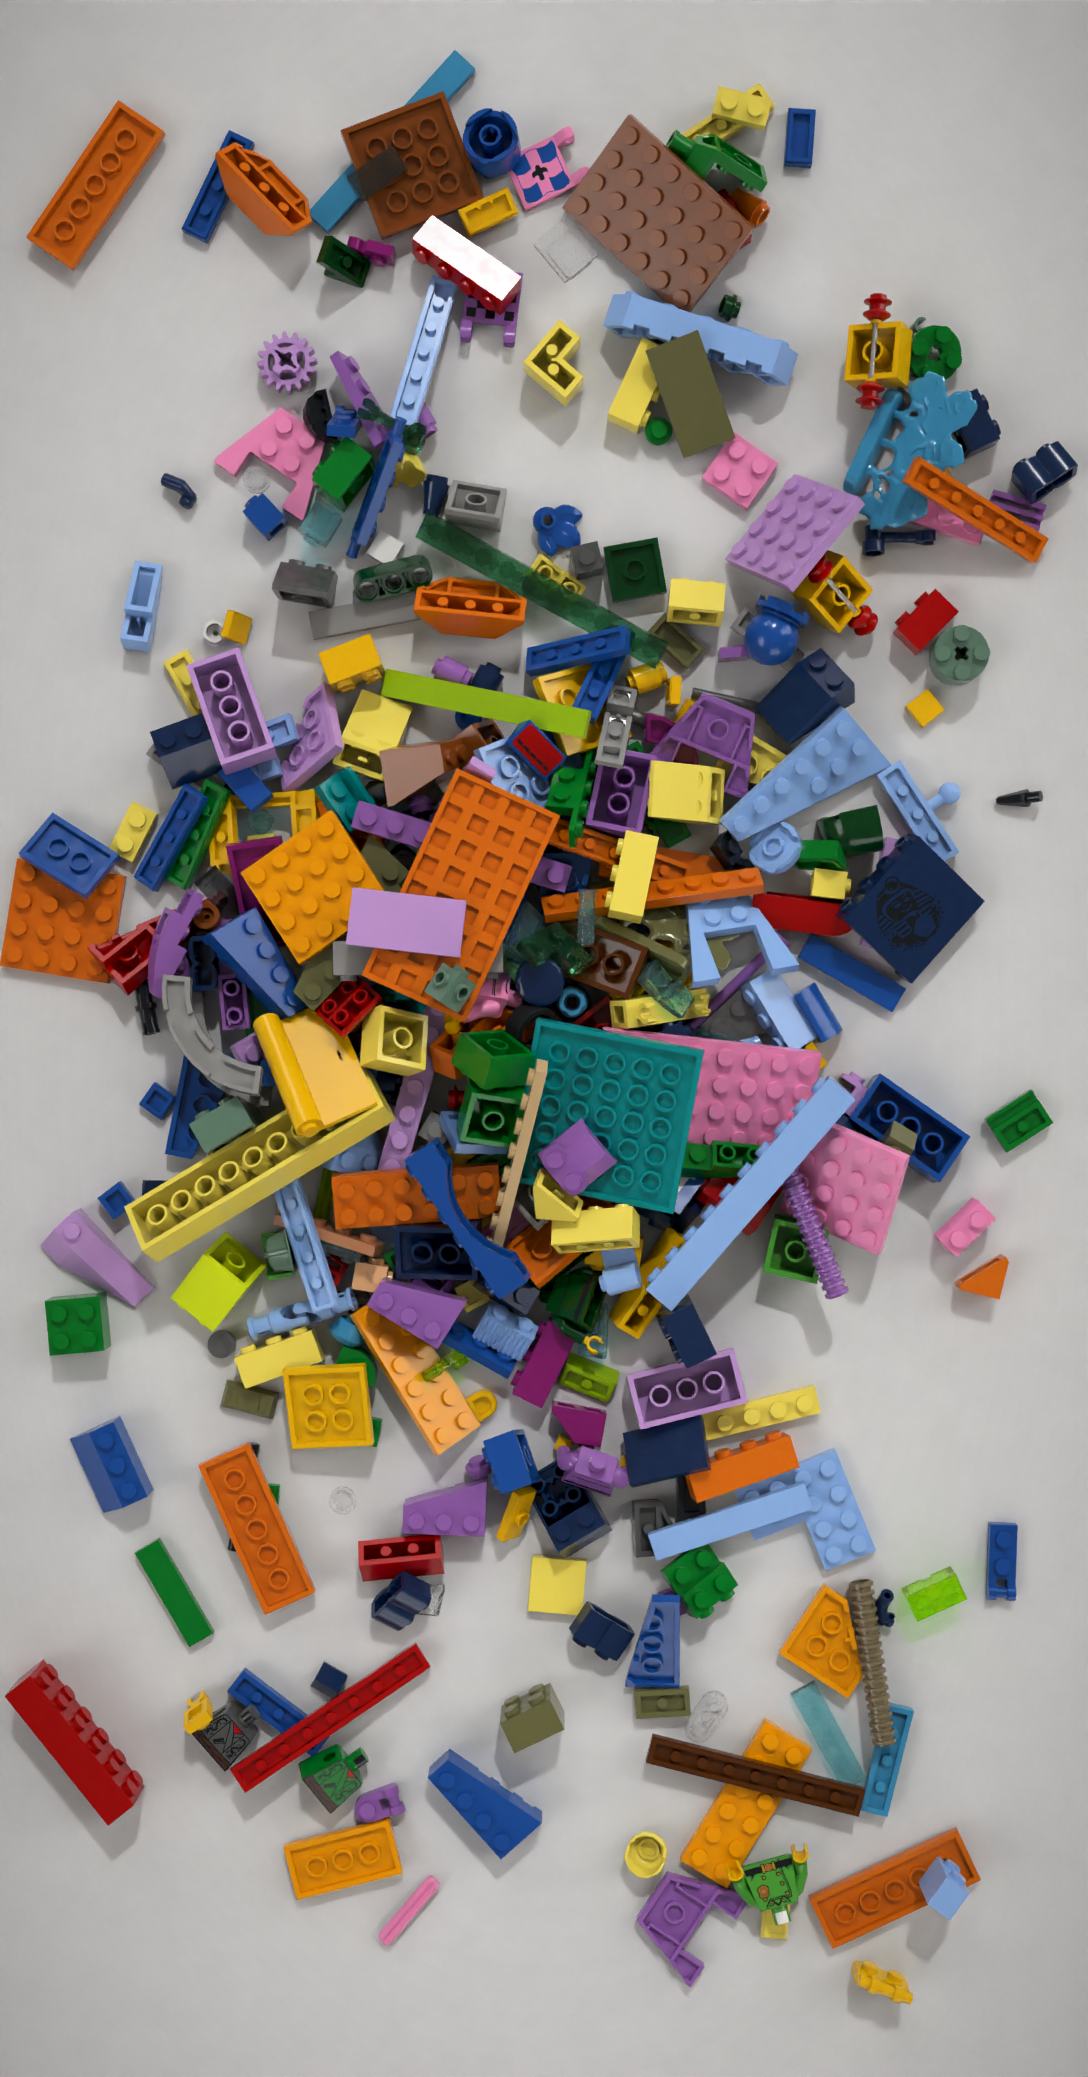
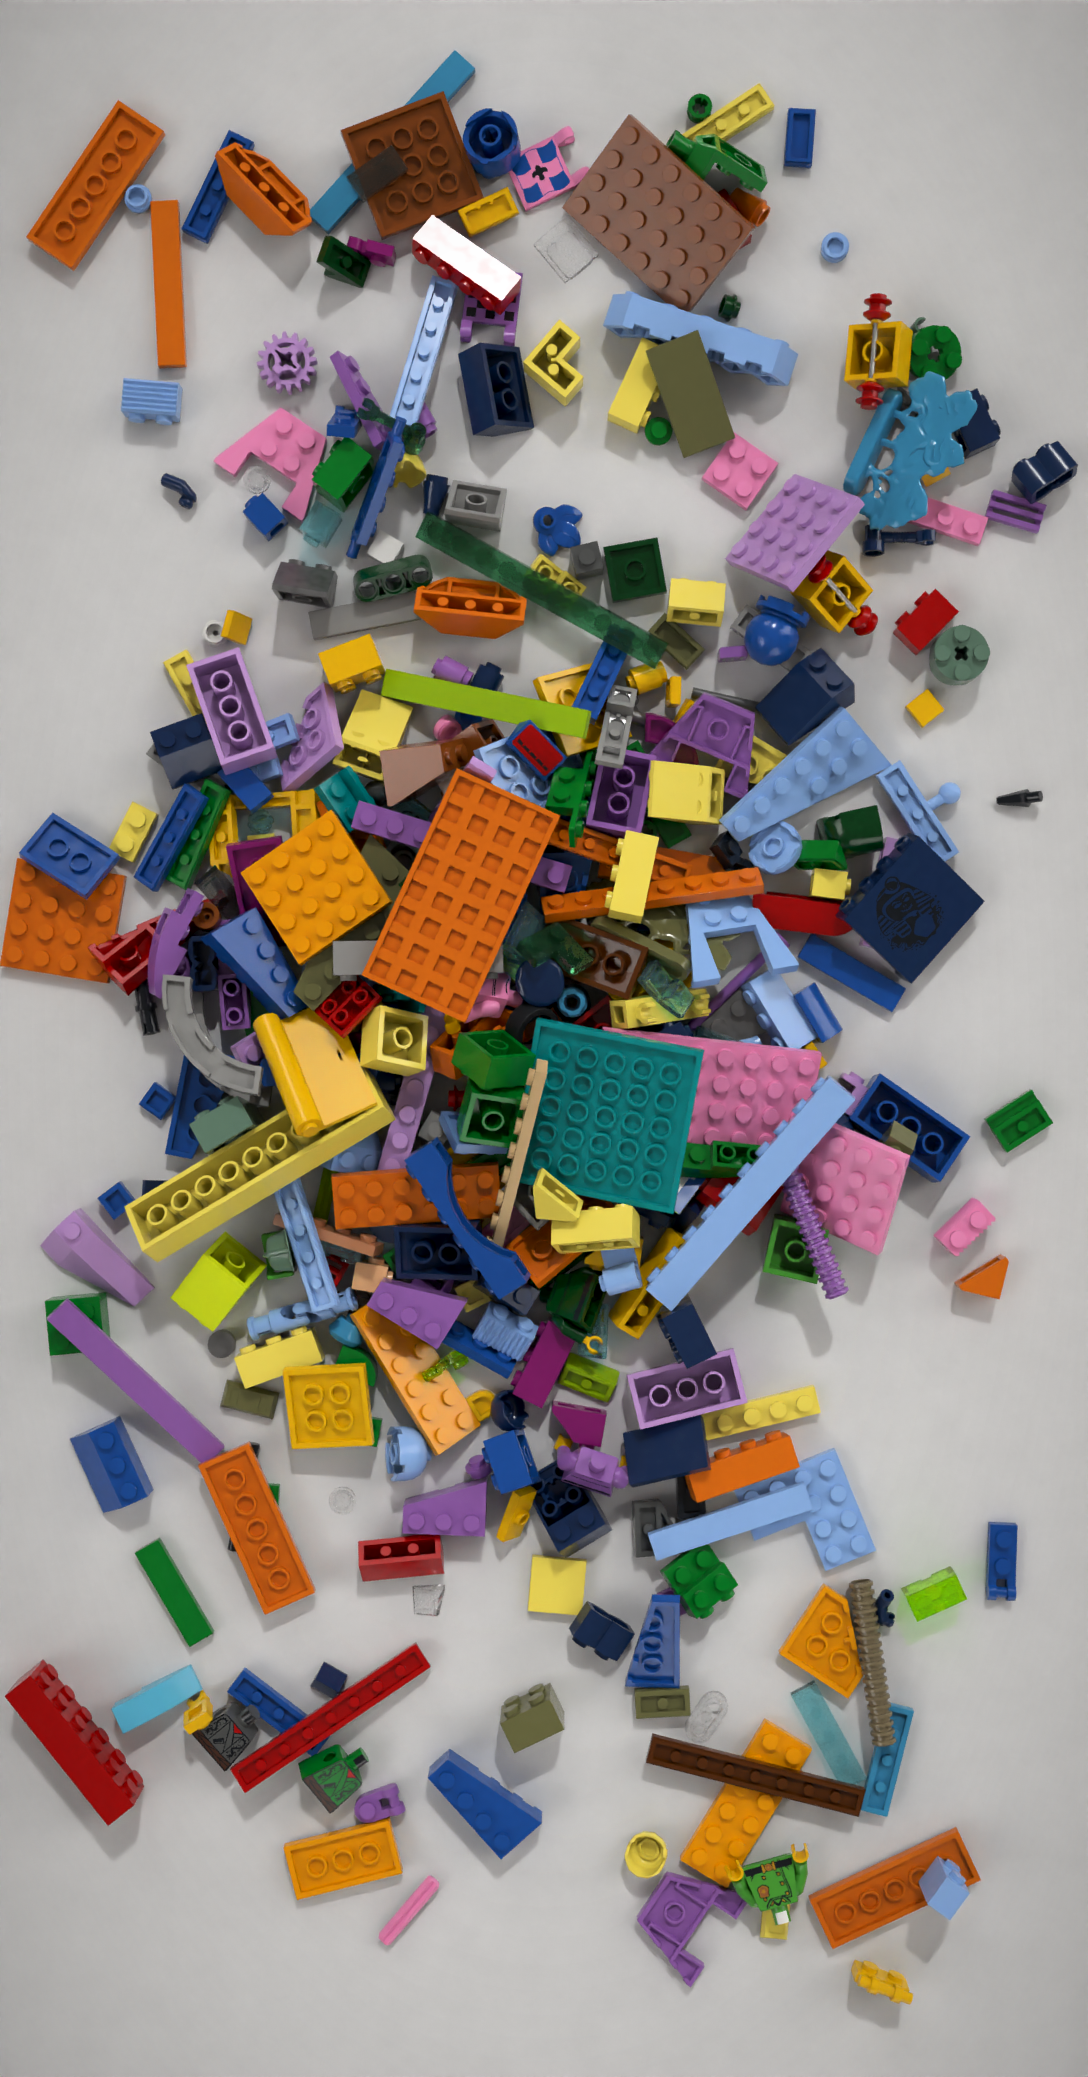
(135, 1381): none -> medium lavender tile
(138, 198): none -> light blue plate
(141, 606): light blue slope -> none
(151, 401): none -> light blue brick
(156, 1698): none -> medium azure slope
(168, 284): none -> orange tile
(317, 415): black tile -> none
(401, 1601): dark blue brick -> none
(406, 922): lavender tile -> none
(406, 1454): none -> light blue cylinder
(420, 806): medium lavender plate -> none
(446, 728): none -> bright pink tile
(451, 986): sand green brick -> none
(495, 389): none -> dark blue slope
(508, 1411): none -> dark blue hair
(576, 1158): medium lavender slope -> none
(578, 650): blue plate -> none
(586, 916): clear light blue axle -> none
(703, 100): none -> green bush
(741, 108): light yellow plate -> none
(834, 247): none -> light blue tile
(974, 509): orange plate -> none

